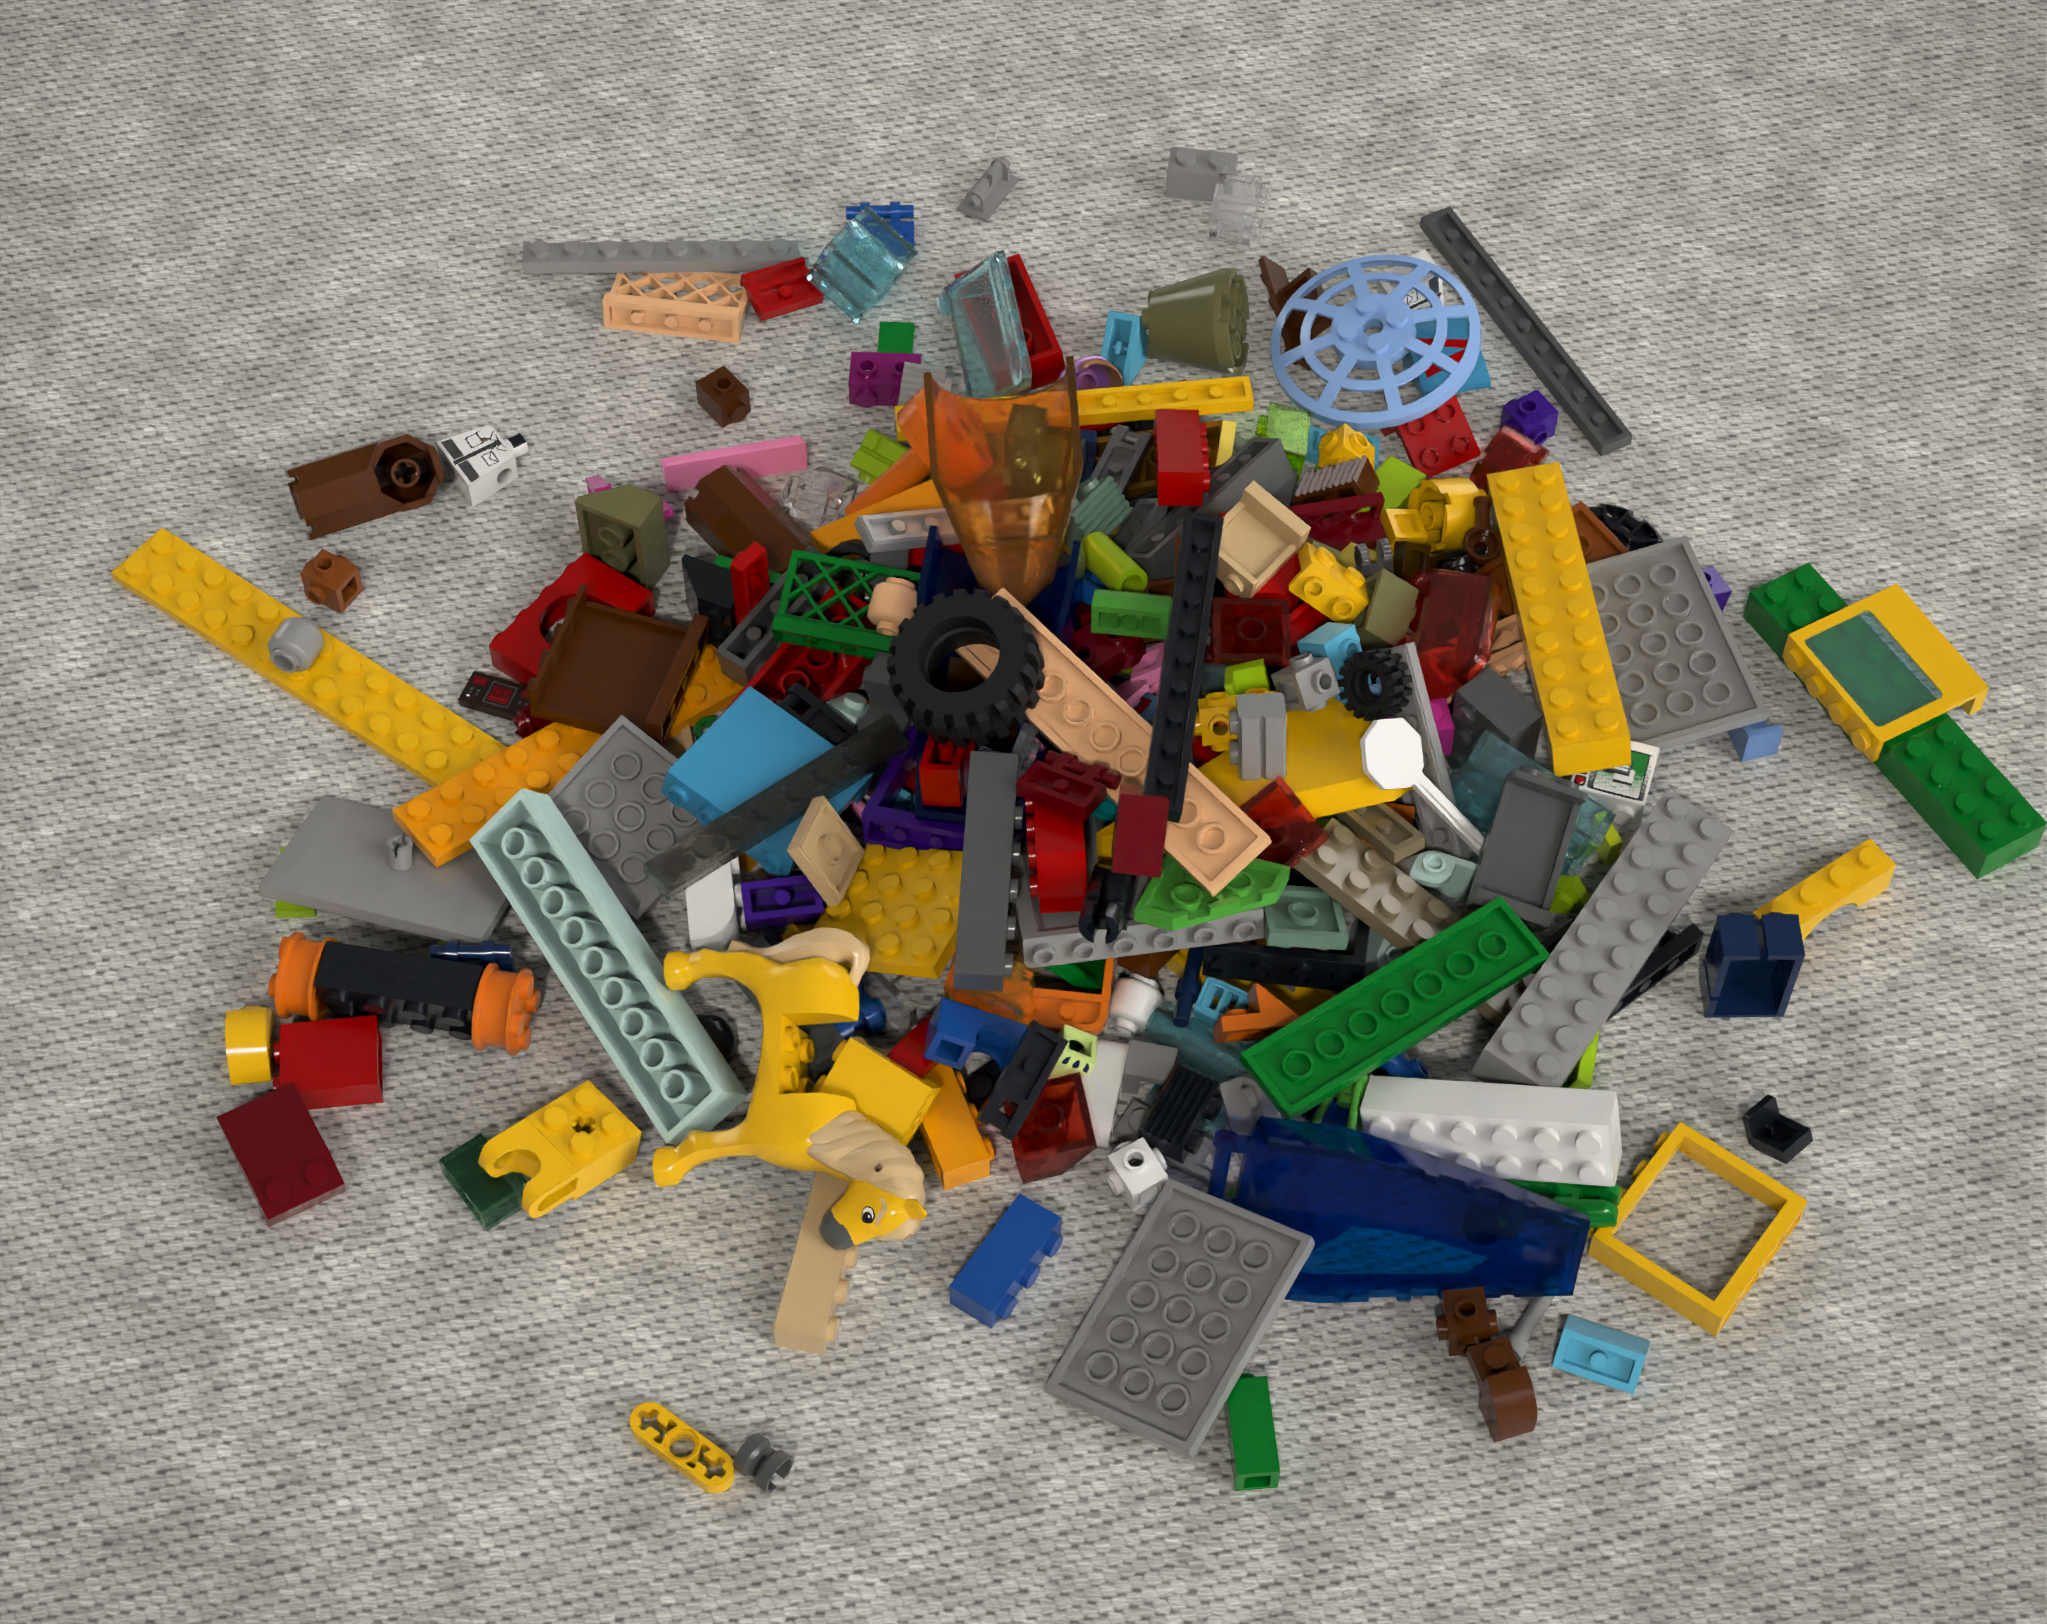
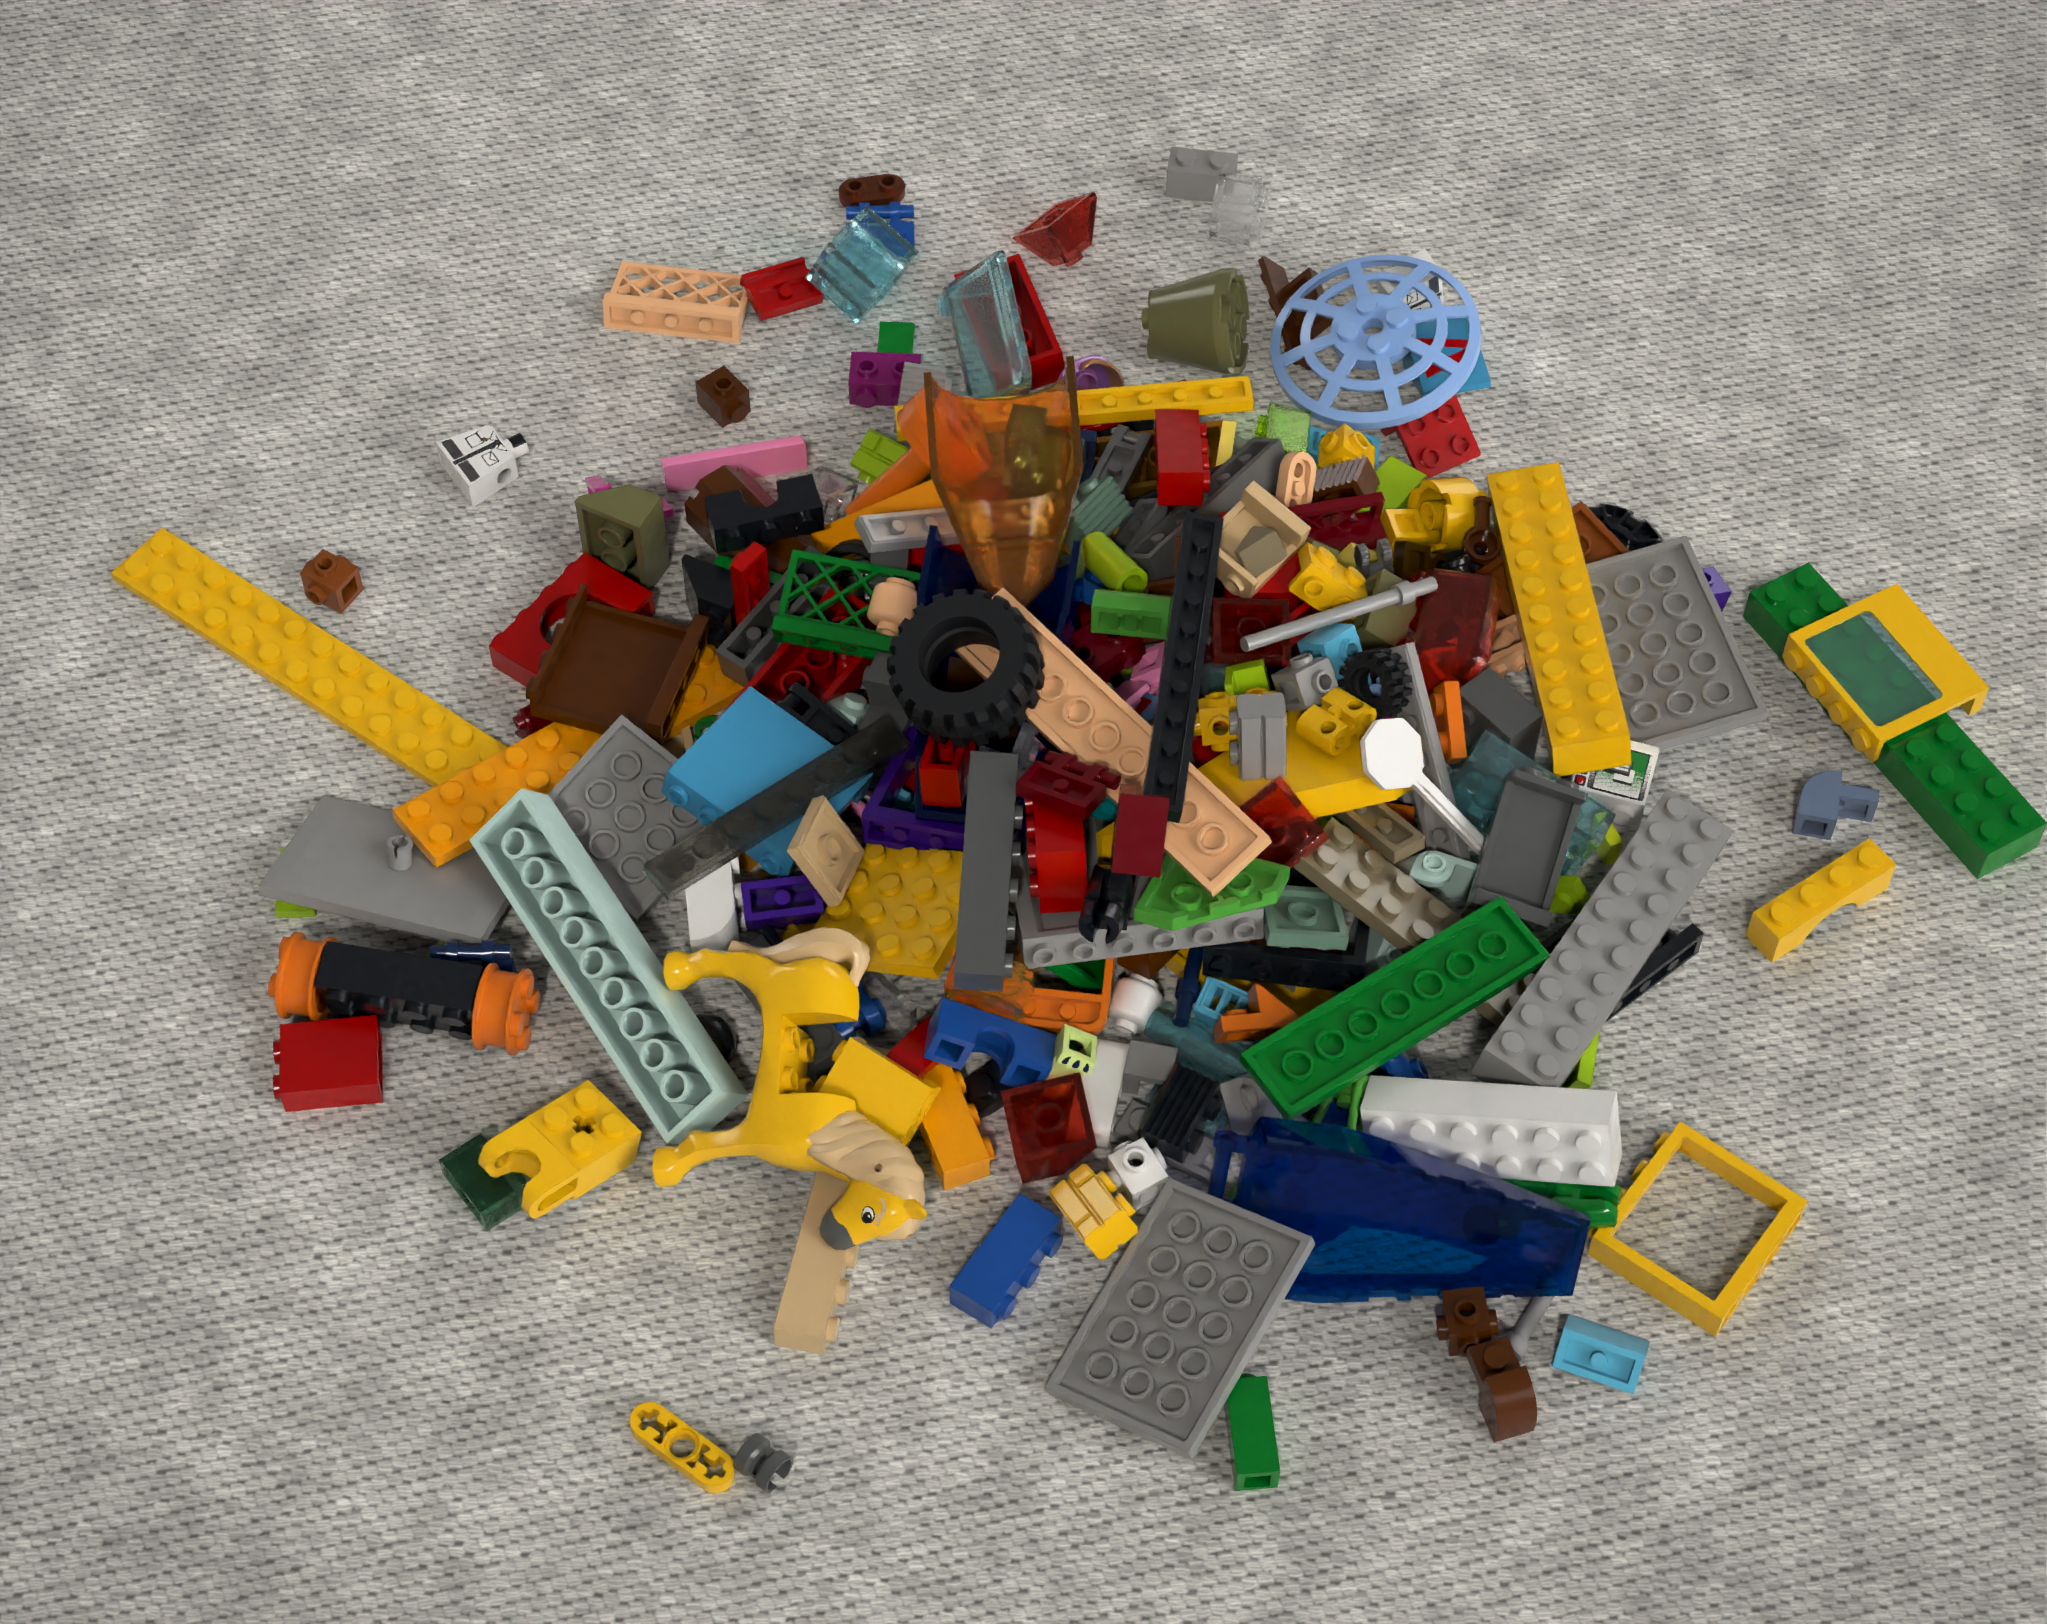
(250, 1044): yellow brick -> none
(281, 1154): dark red slope -> none
(295, 644): light grey head -> none
(365, 483): reddish brown brick -> none
(493, 696): tile -> none
(655, 256): light grey plate -> none
(738, 525): none -> black arch
(873, 189): none -> copper plate
(989, 190): light grey hinge -> none
(1022, 1079): black plate -> none
(1062, 231): none -> clear red slope
(1094, 1211): none -> yellow brick
(1125, 344): medium azure slope -> none
(1260, 550): none -> dark tan slope
(1296, 479): none -> light nougat plate
(1335, 721): none -> yellow piece
(1398, 595): none -> light grey bar
(1447, 708): none -> orange plate
(1508, 451): clear red brick -> none
(1526, 331): dark grey plate -> none
(1531, 416): dark purple brick -> none
(1751, 965): dark blue piece -> none
(1756, 740): medium blue panel -> none
(1773, 1132): black bracket -> none
(1826, 799): none -> sand blue brick

